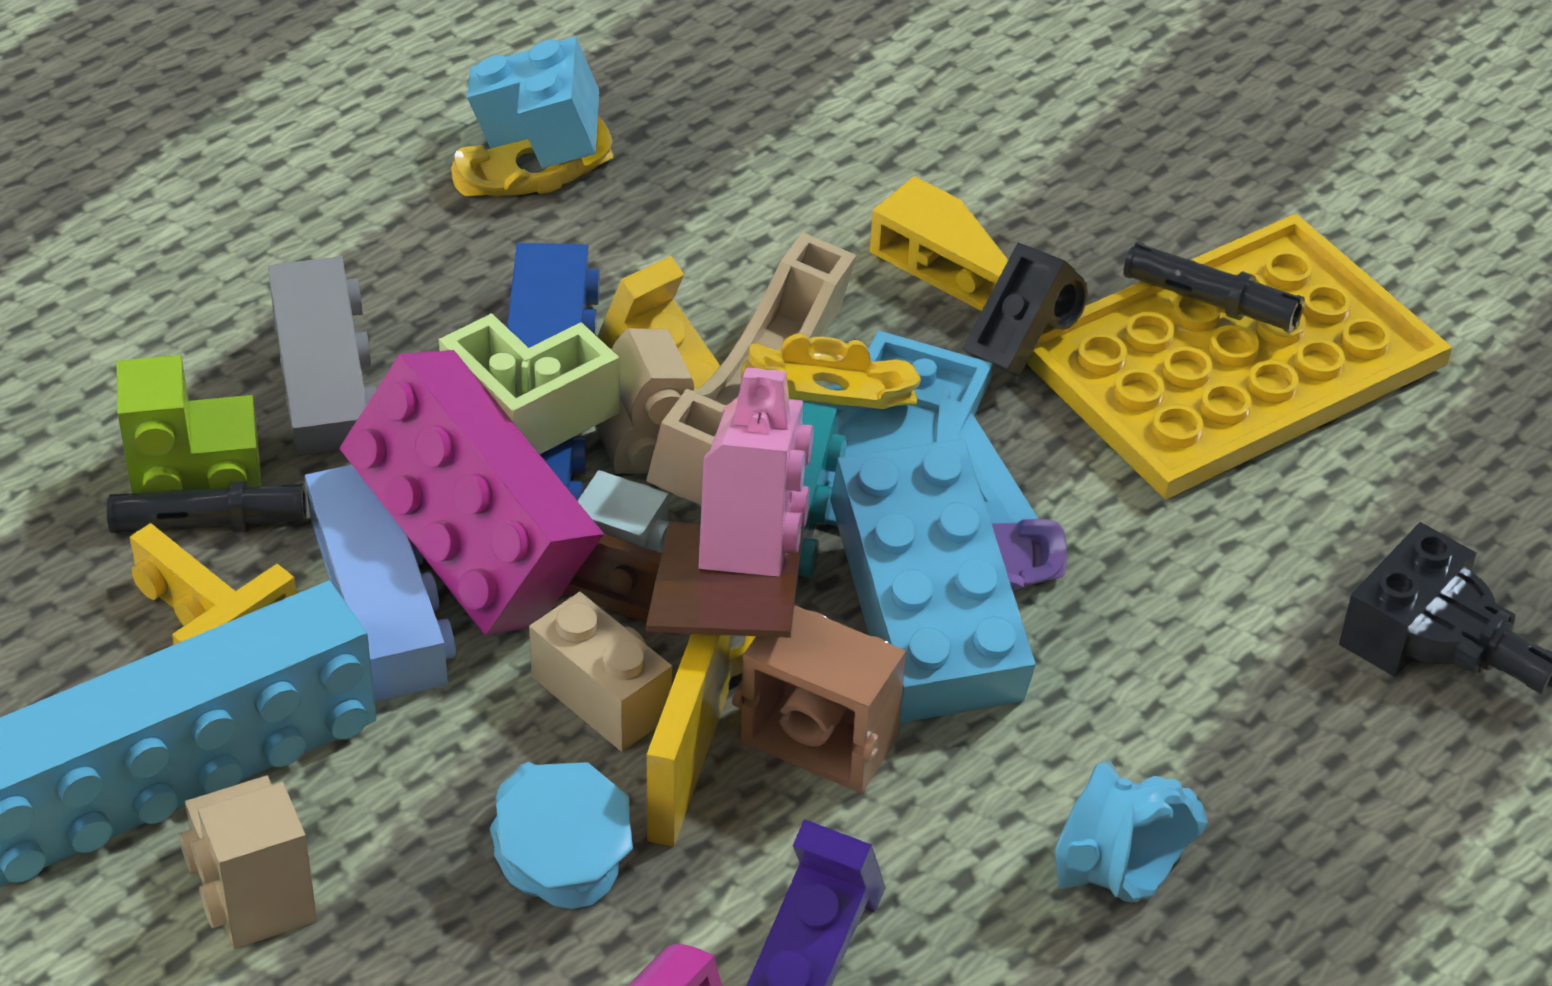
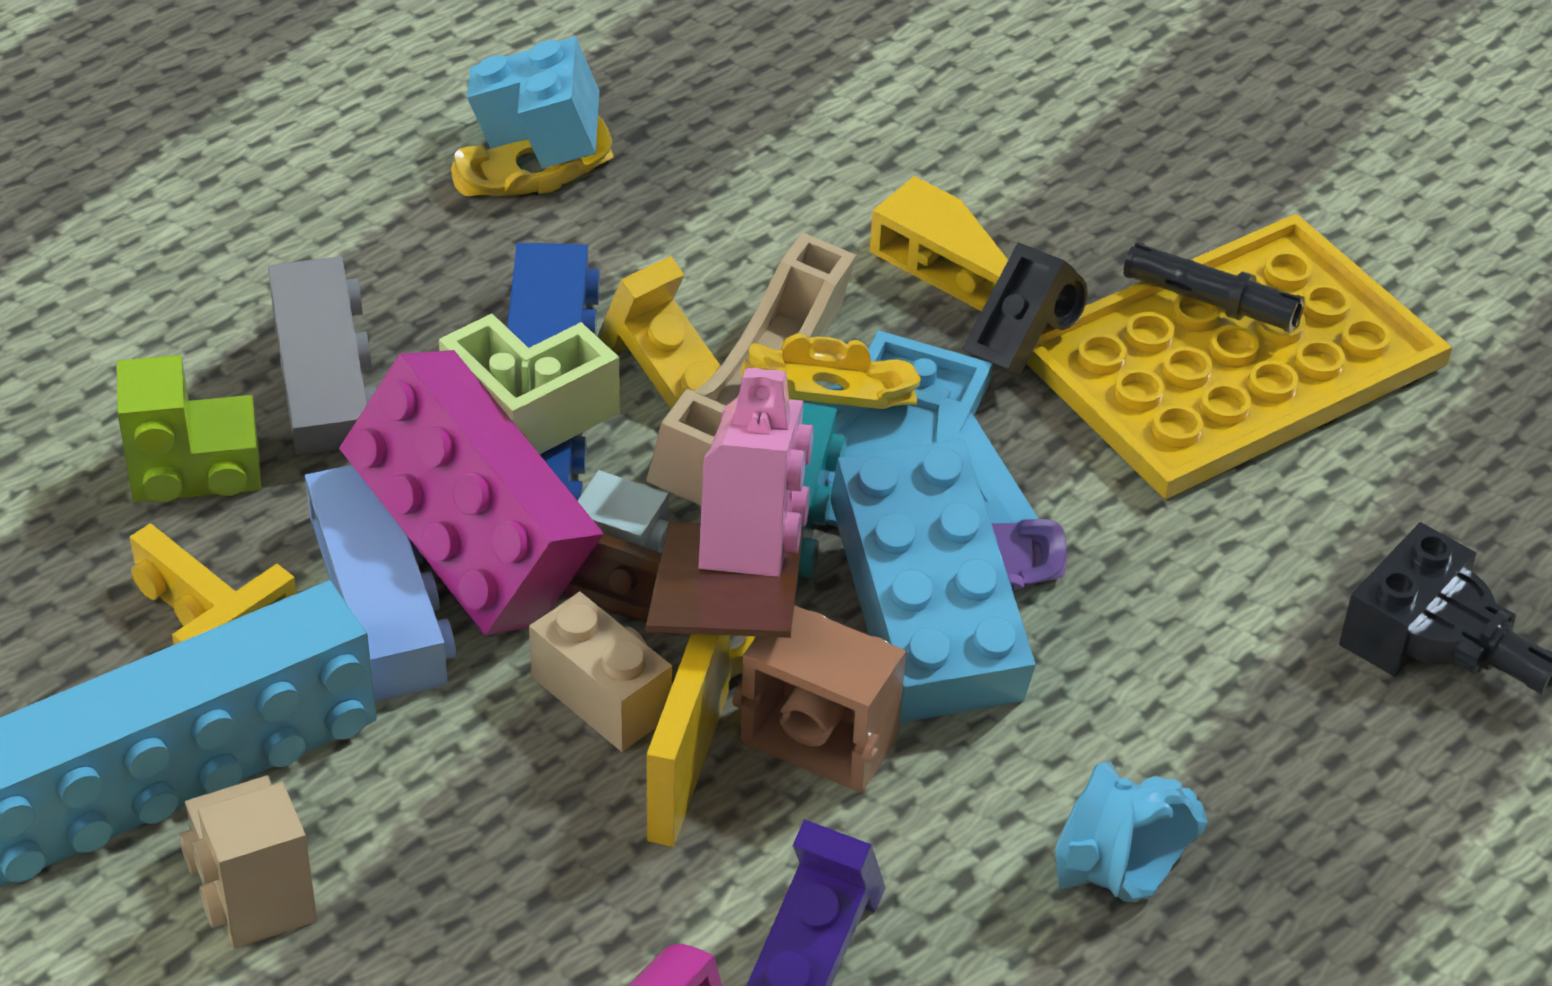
(206, 508): black pin -> none
(561, 832): medium azure piece -> none
(650, 386): tan brick -> none

